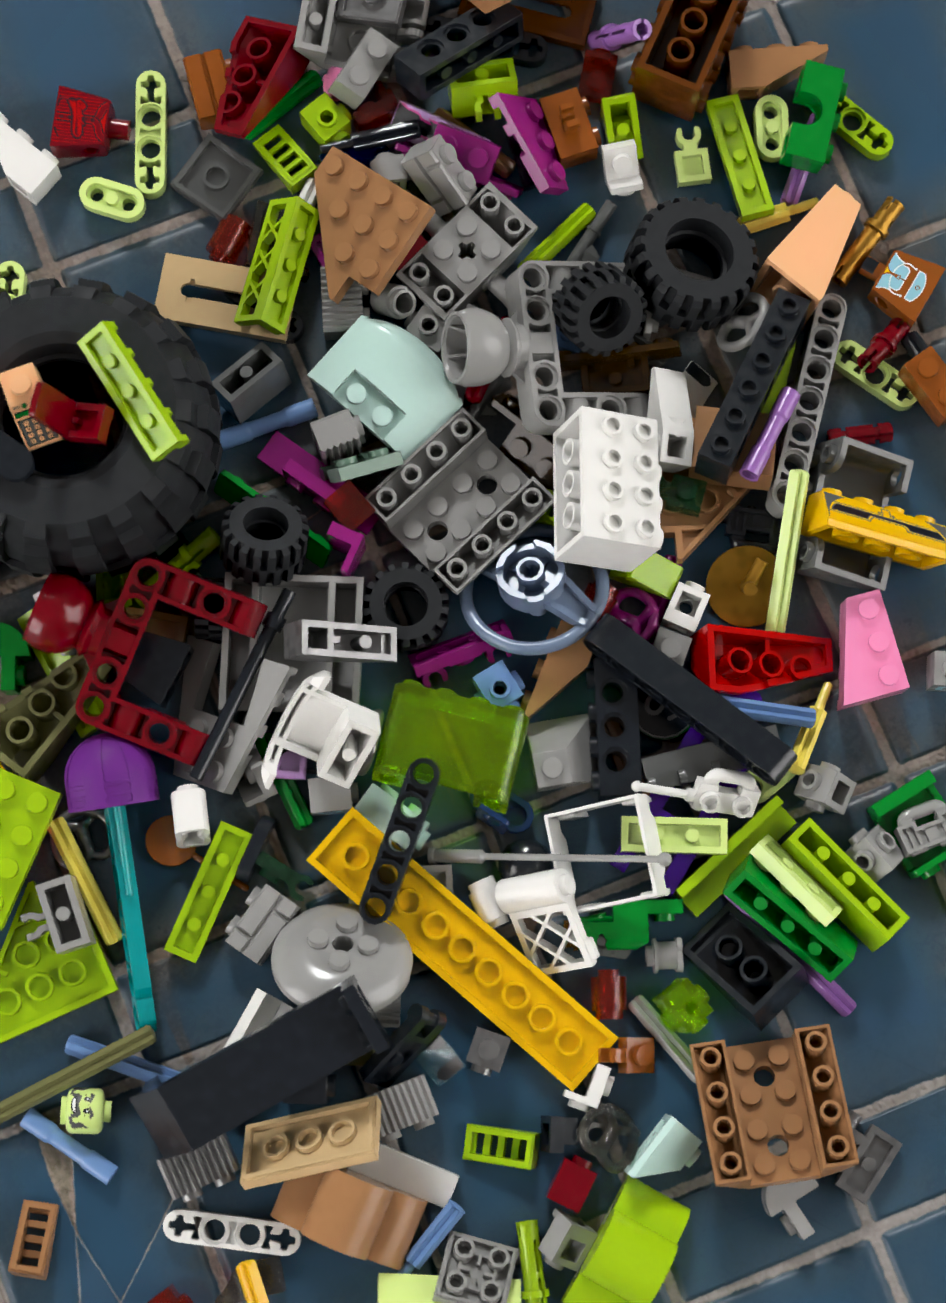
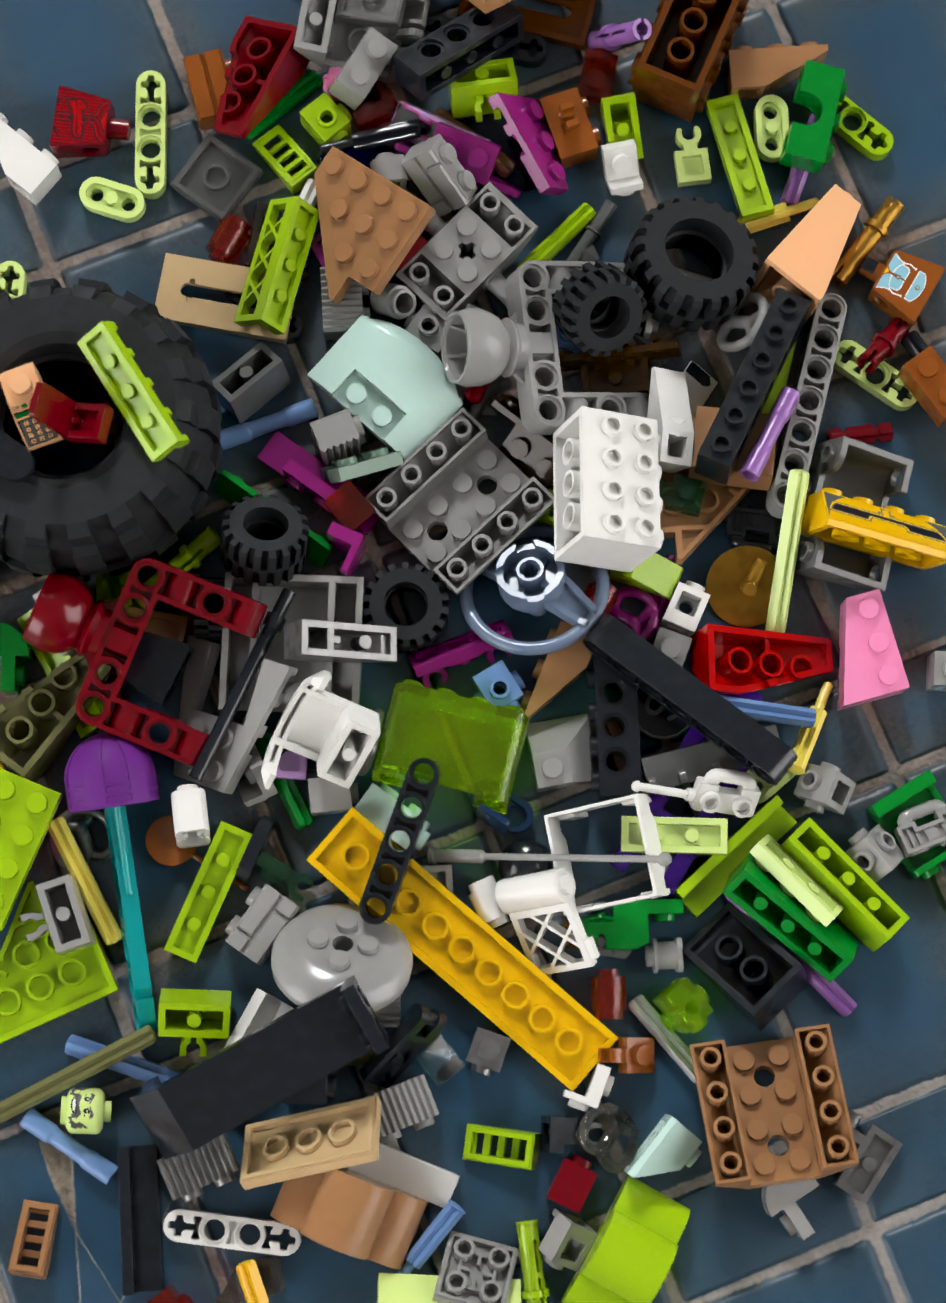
(140, 1219): none -> black fence
(194, 1015): none -> lime brick

